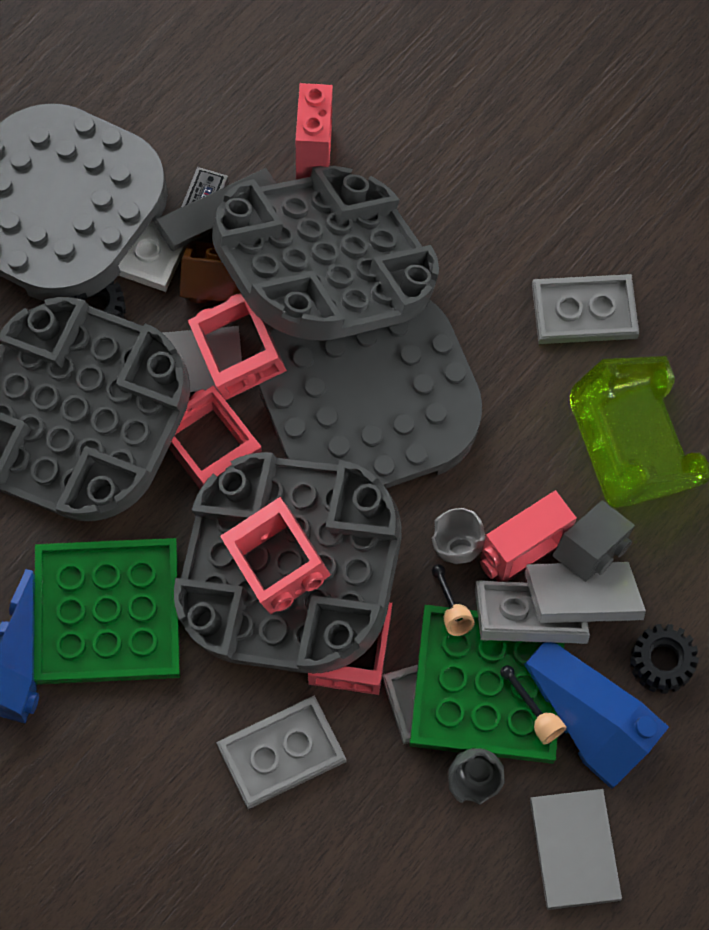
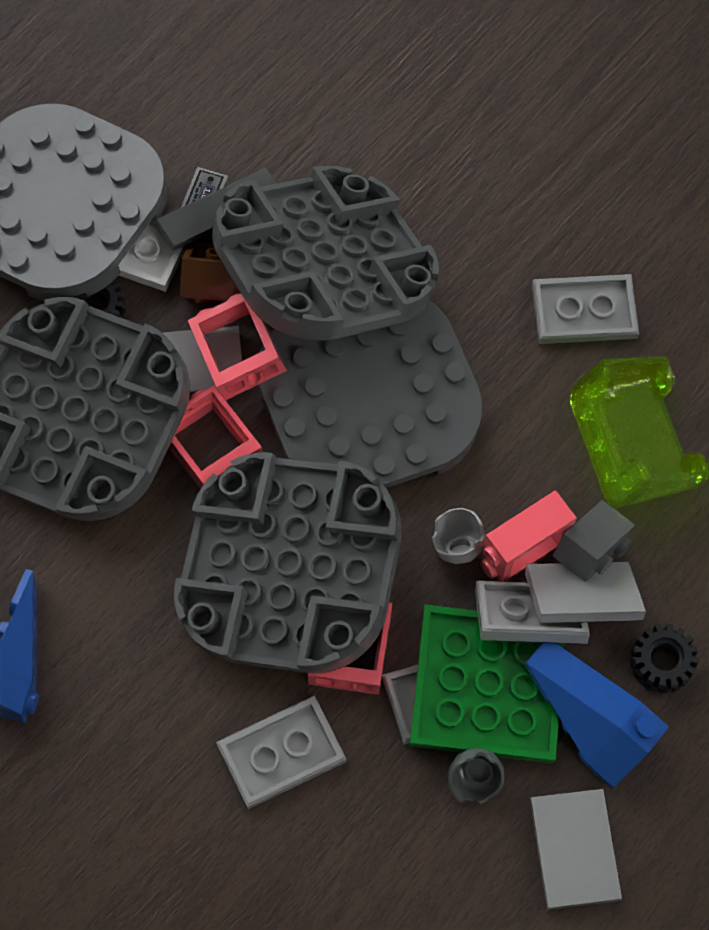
(106, 611): green plate -> none
(259, 529): coral window -> none
(313, 128): coral window -> none
(455, 610): light nougat hinge -> none
(547, 725): hinge -> none

